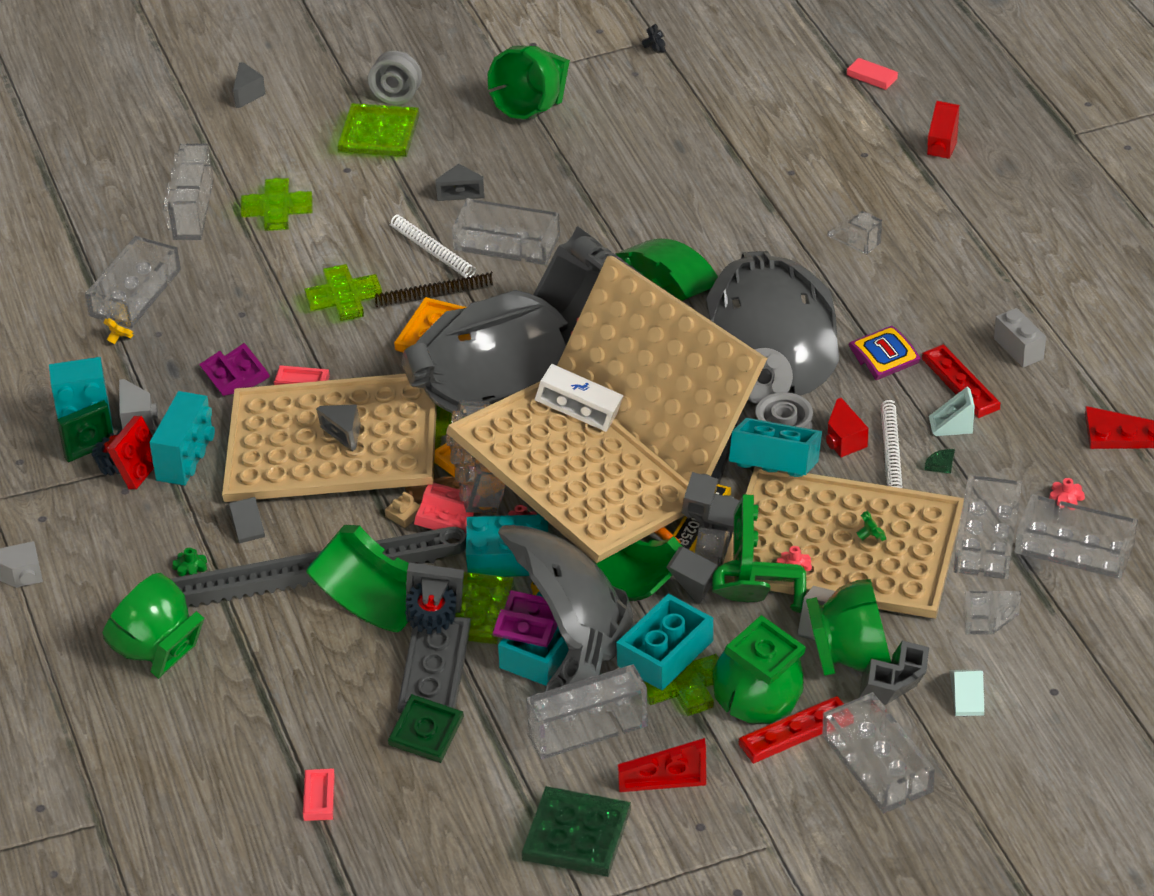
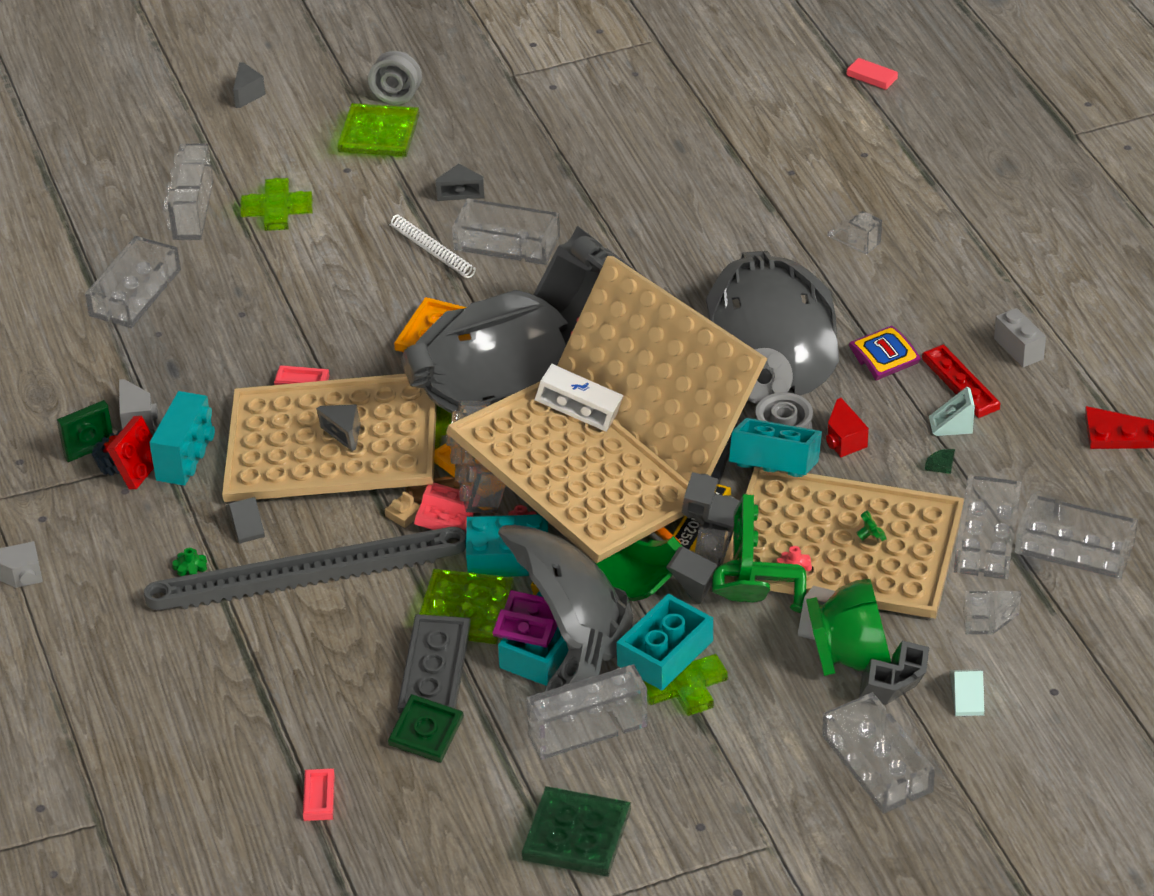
(78, 385): teal brick -> none
(116, 331): yellow plant -> none
(153, 624): green plate -> none
(234, 370): magenta slope -> none
(343, 292): clear neon green plate -> none
(363, 578): green panel -> none
(396, 292): dark brown piece -> none
(433, 596): plate -> none
(532, 81): green plate -> none
(654, 39): black plant -> none
(665, 769): red wing -> none
(671, 266): green panel -> none
(763, 673): green plate -> none
(787, 732): red tile -> none
(886, 448): white piece -> none
(943, 130): red slope -> none
(1067, 492): coral plant -> none

